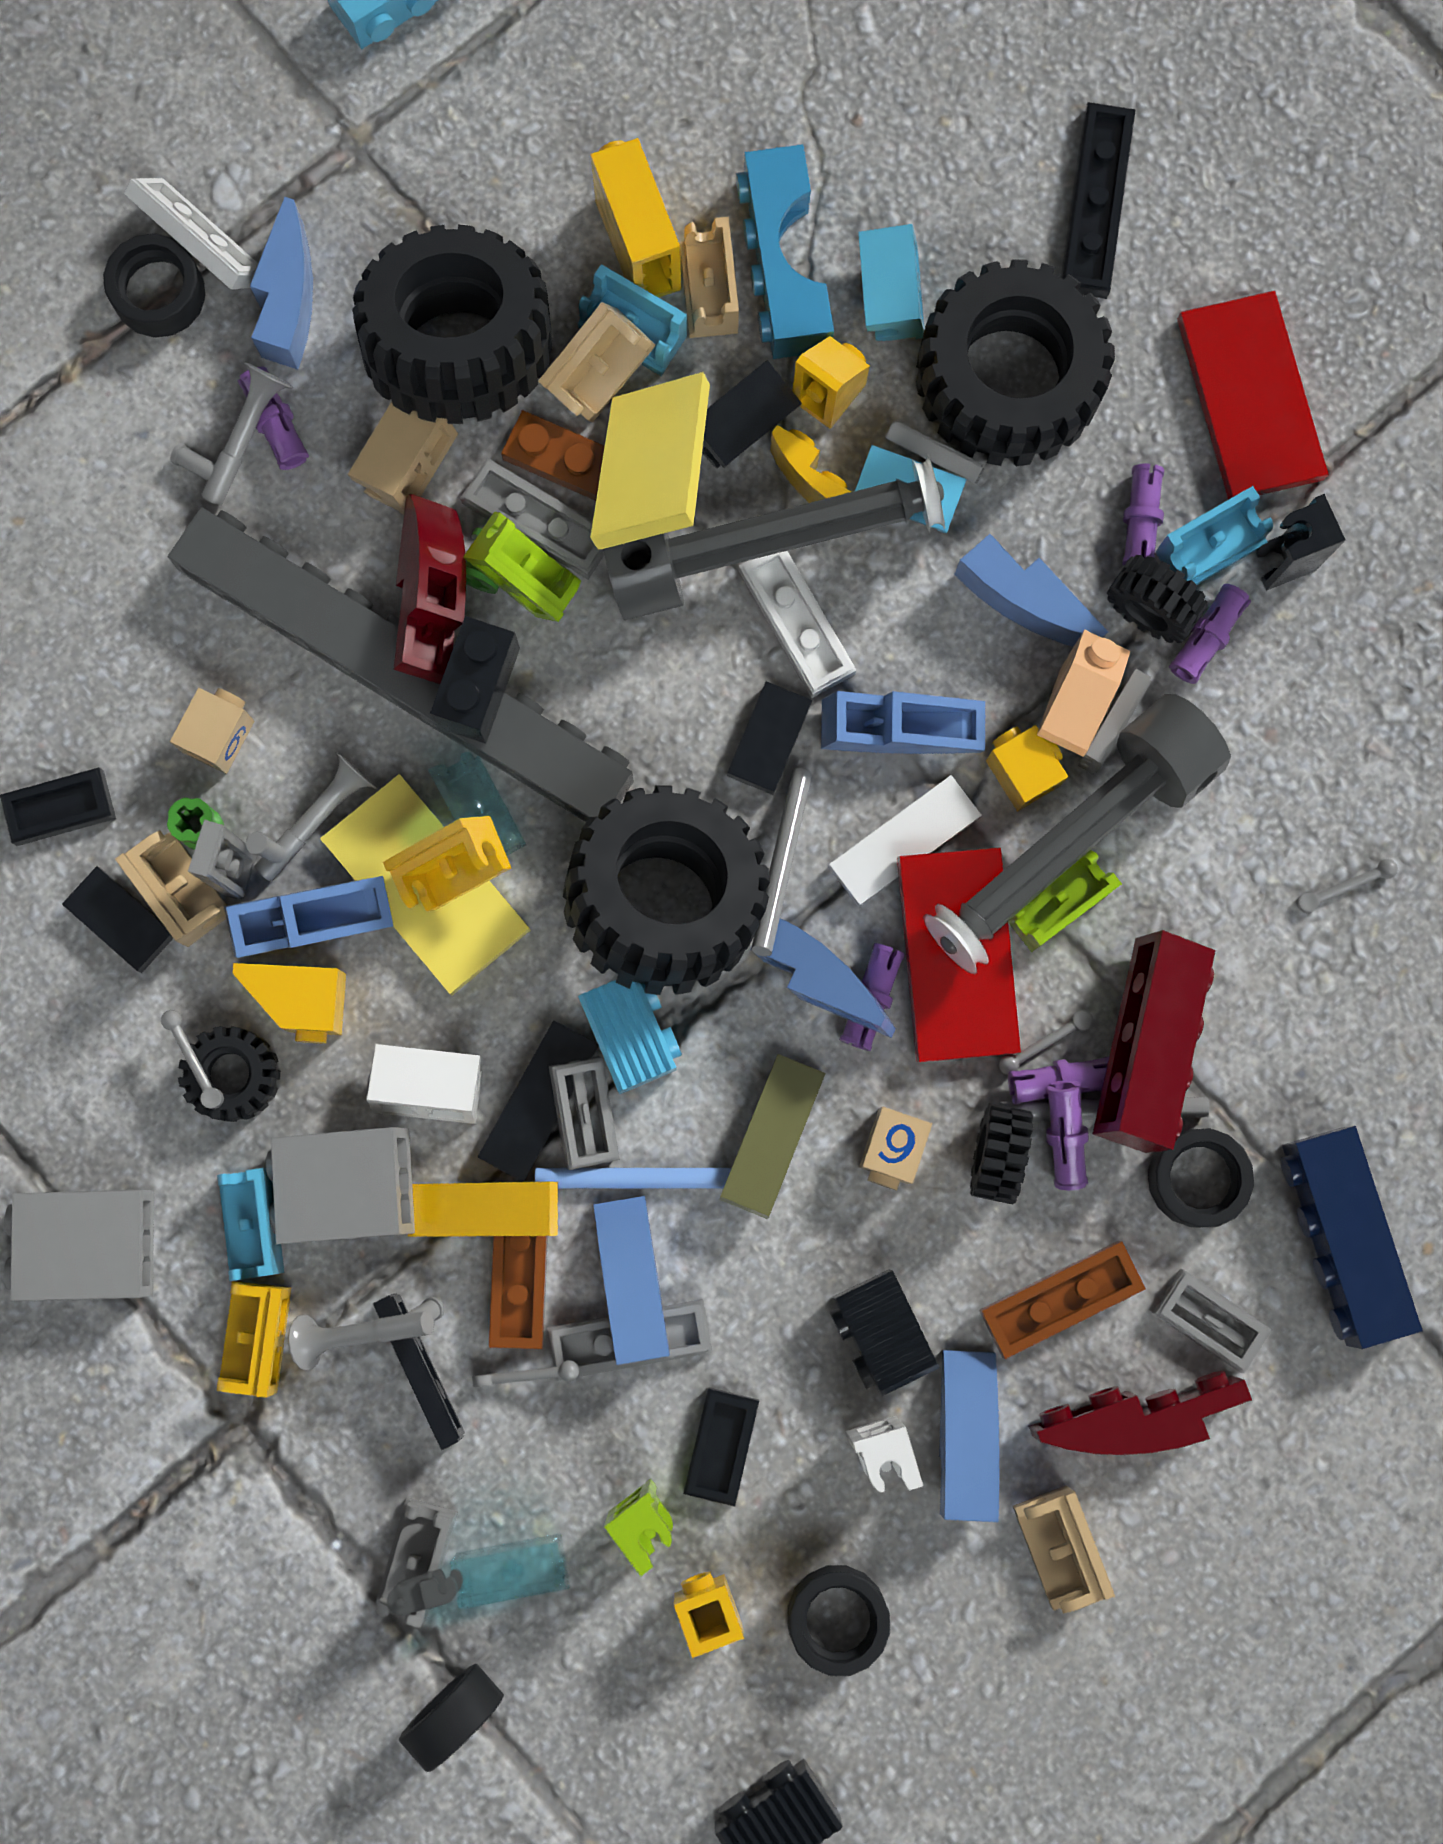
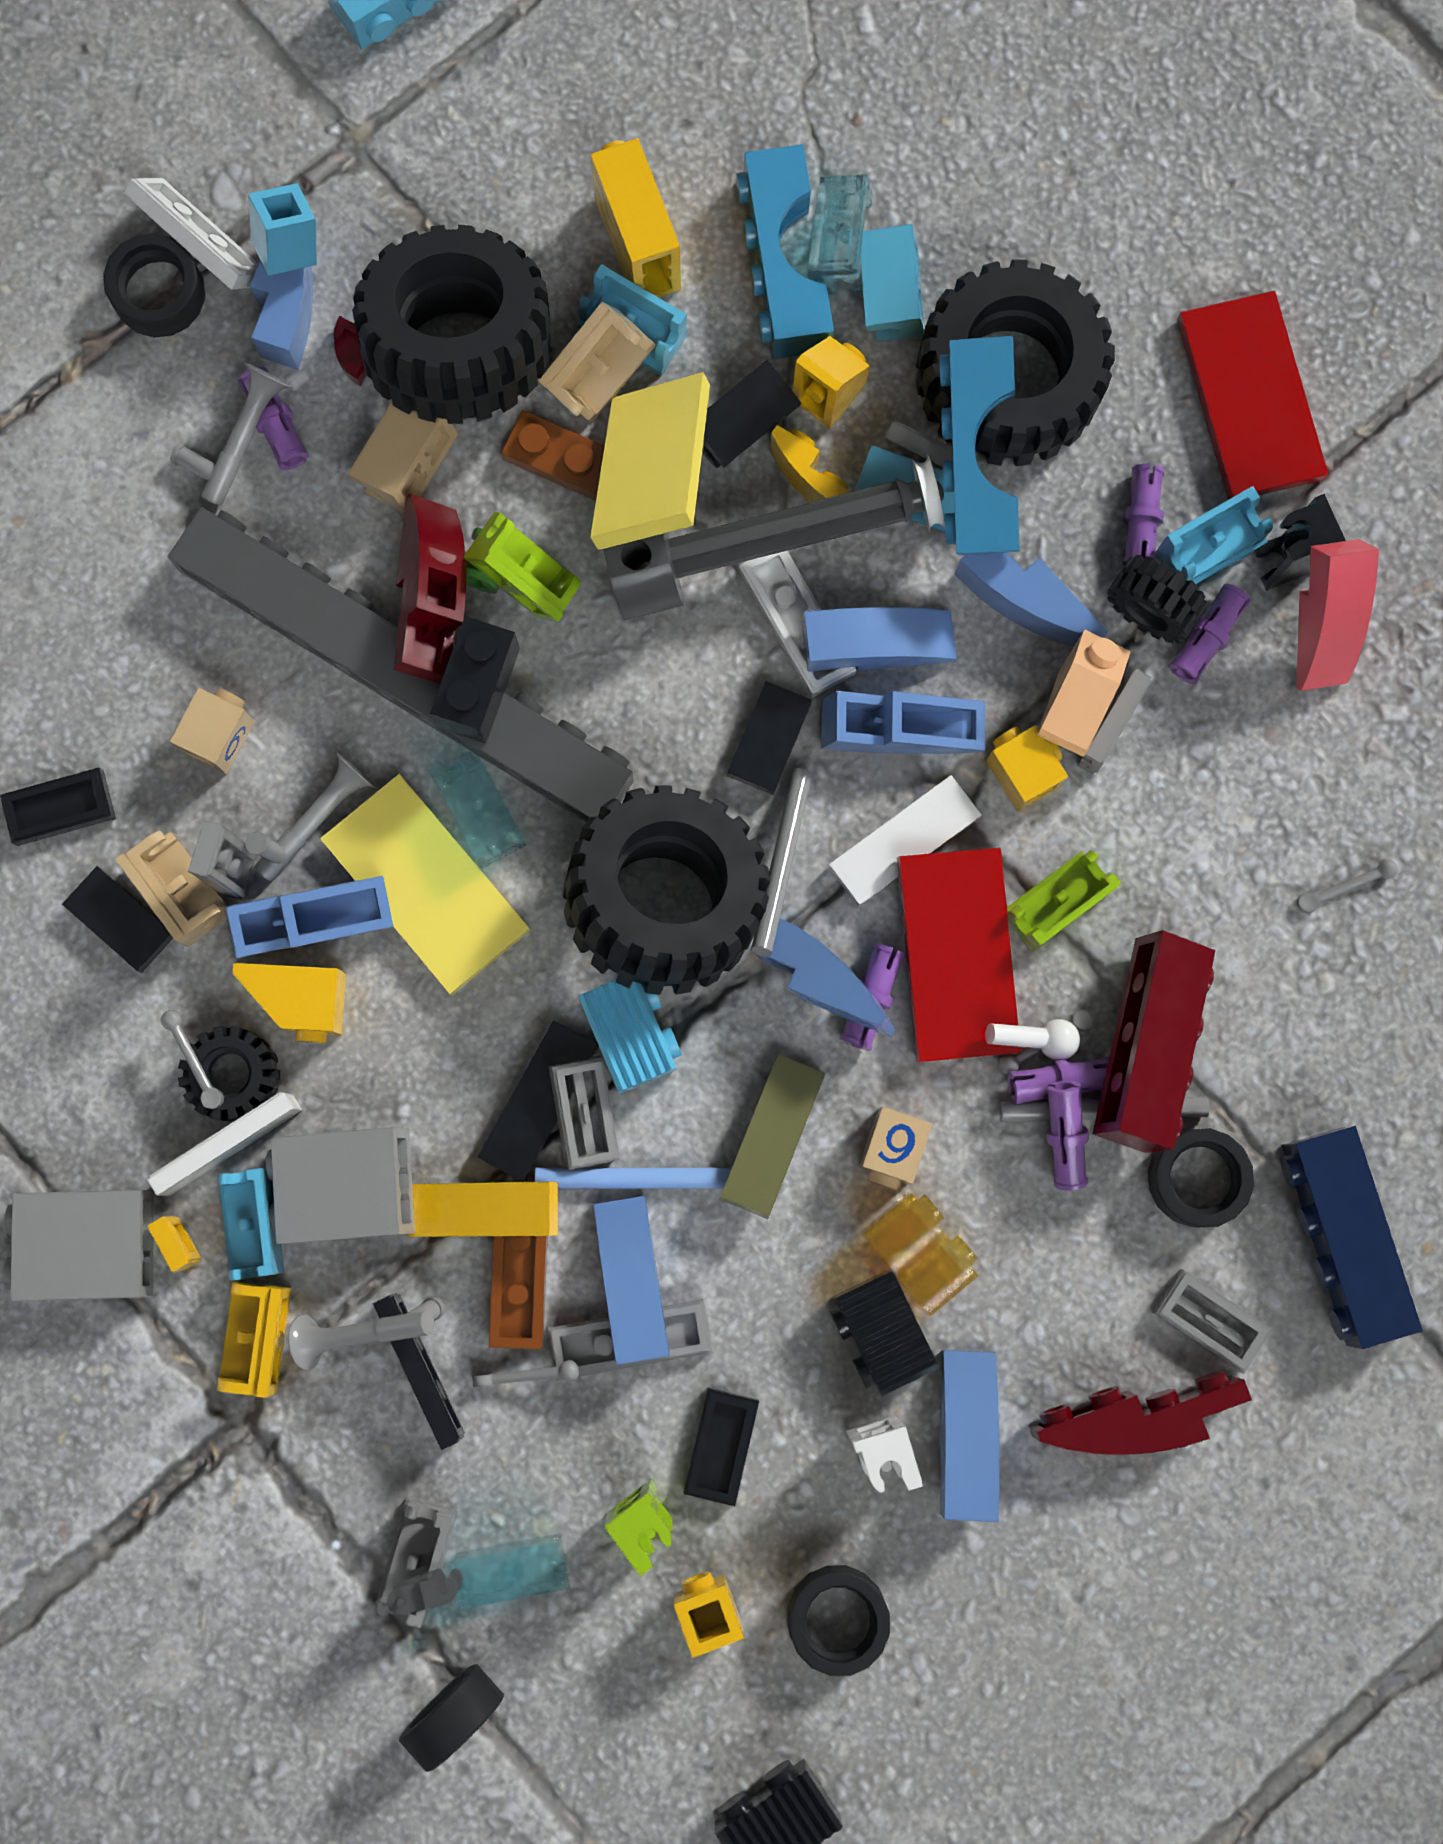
(174, 1243): none -> yellow tile
(179, 823): bright green bush -> none
(224, 1144): none -> white tile
(282, 229): none -> medium azure brick
(348, 350): none -> dark red tile
(425, 1084): white hinge -> none
(449, 863): yellow hinge -> none
(539, 516): light grey tile -> none
(709, 280): tan hinge -> none
(839, 230): none -> clear light blue hinge
(877, 638): none -> medium blue slope
(920, 1252): none -> clear yellow brick
(979, 380): none -> dark azure arch
(1001, 1153): black tyre -> none
(1056, 1039): none -> white bar
(1062, 1299): dark orange plate -> none
(1063, 1550): tan hinge -> none
(1098, 197): black tile -> none
(1166, 755): dark grey piece -> none
(1335, 612): none -> coral slope

